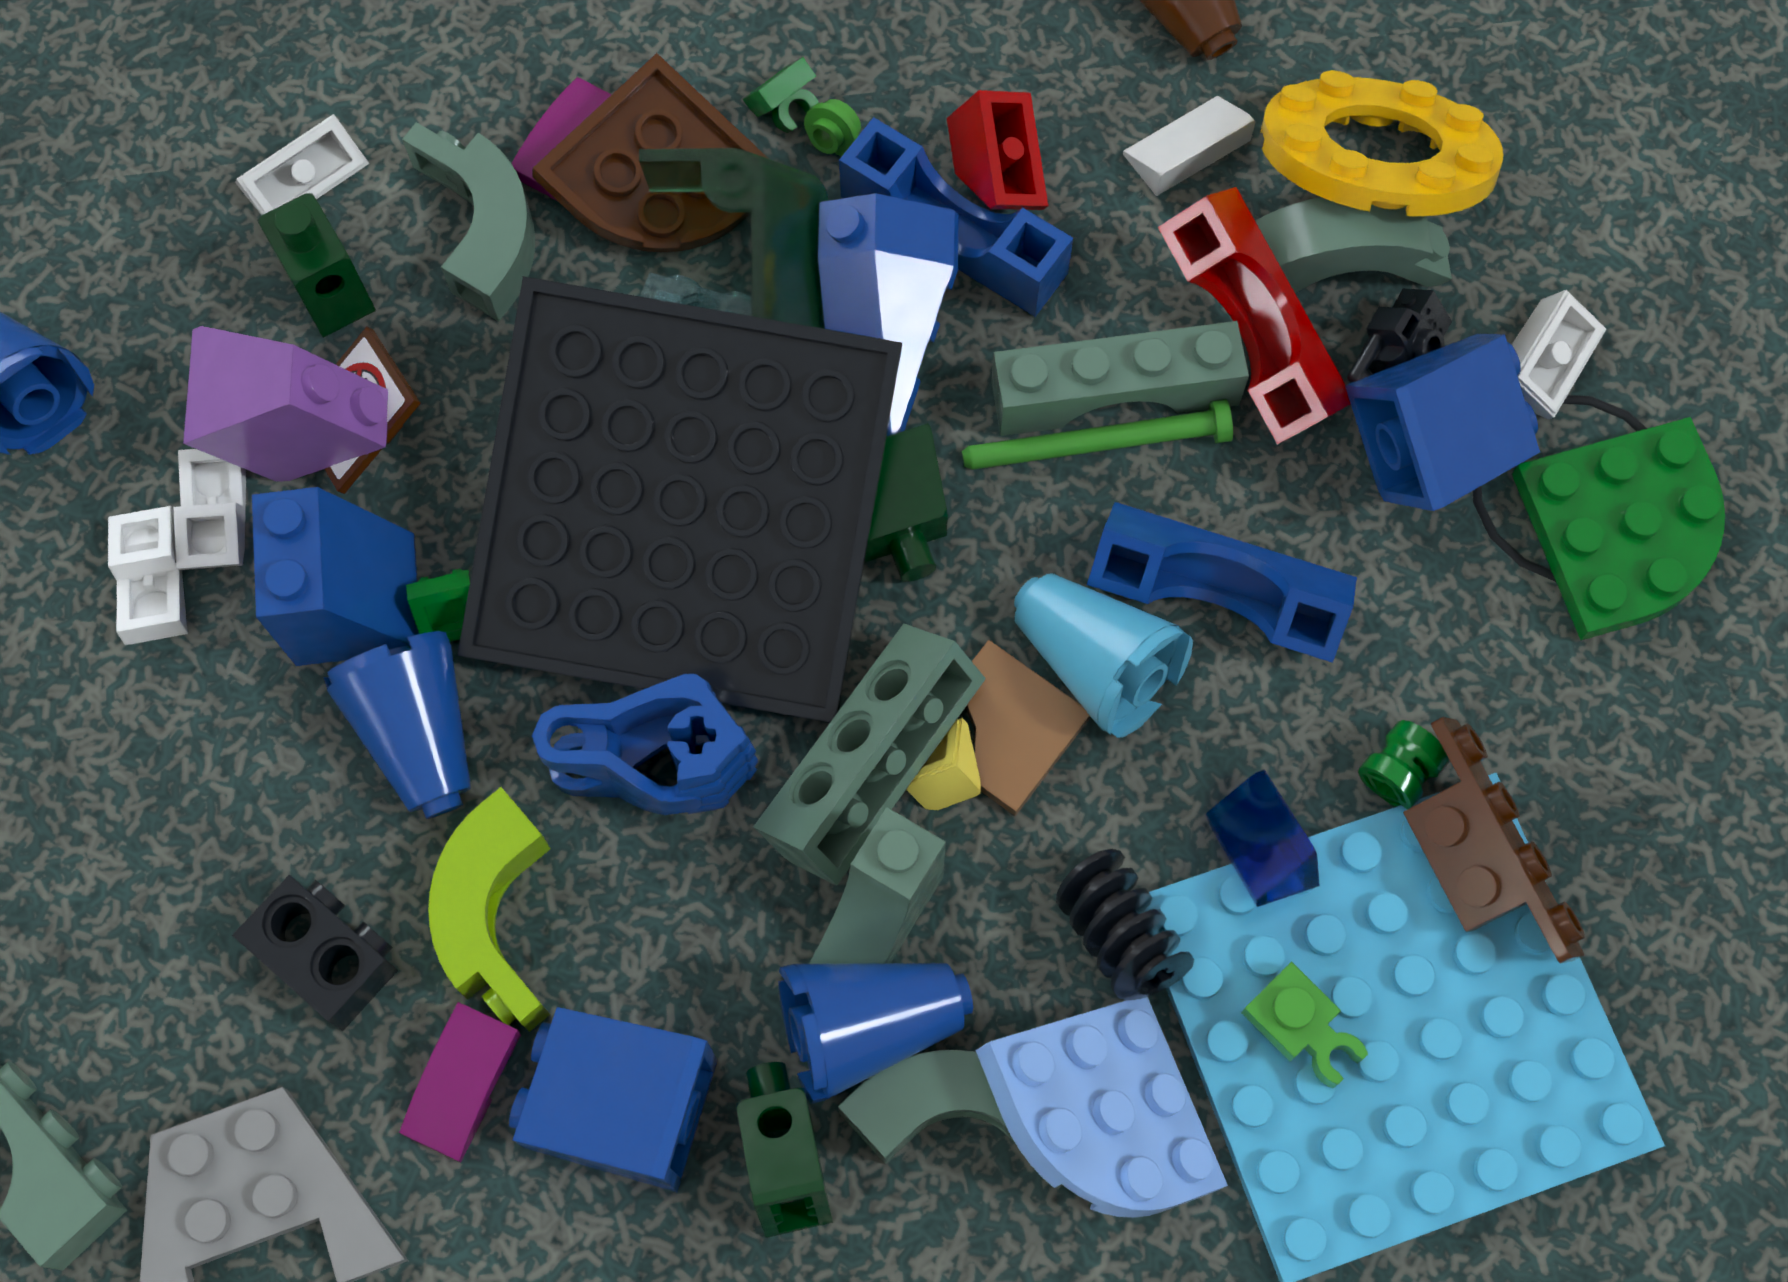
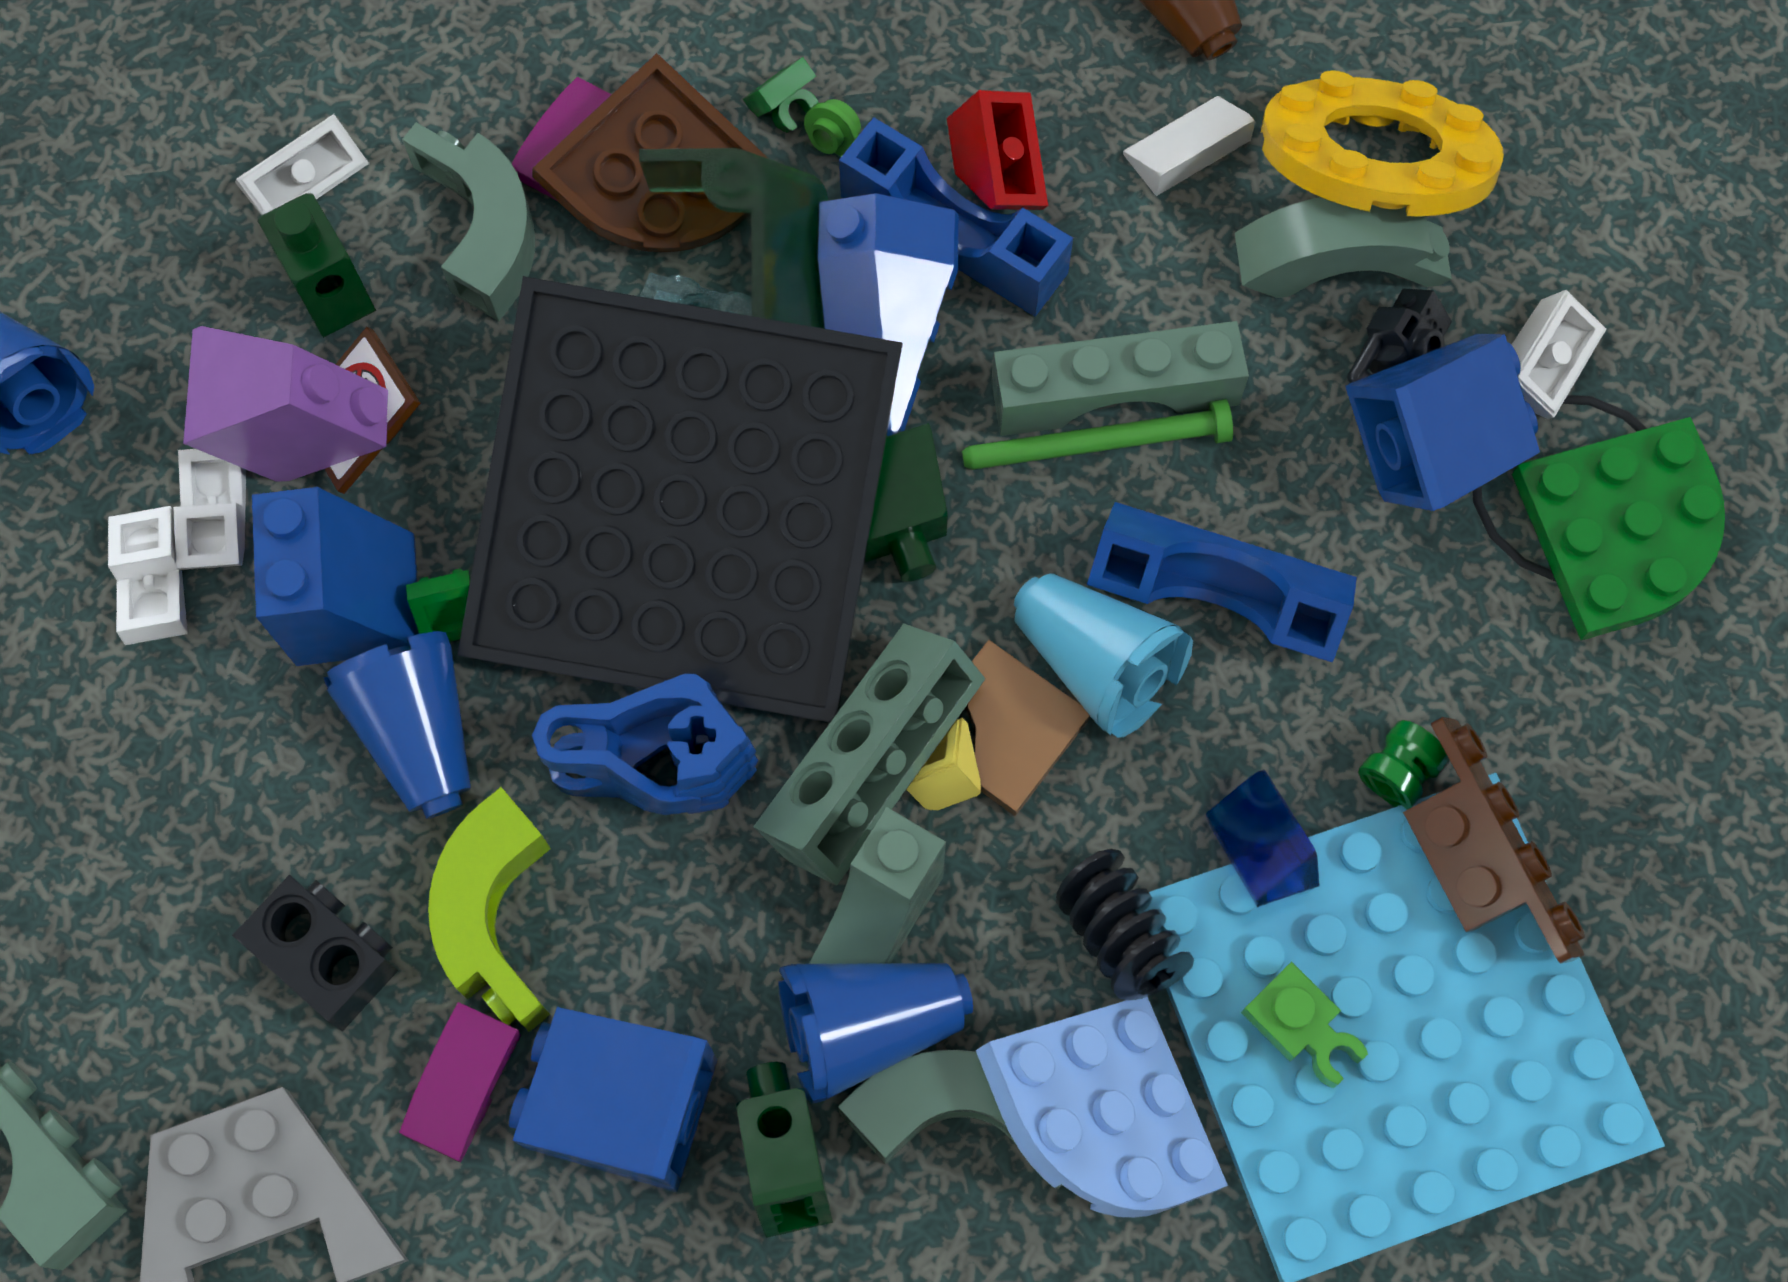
(1230, 259): red arch -> none

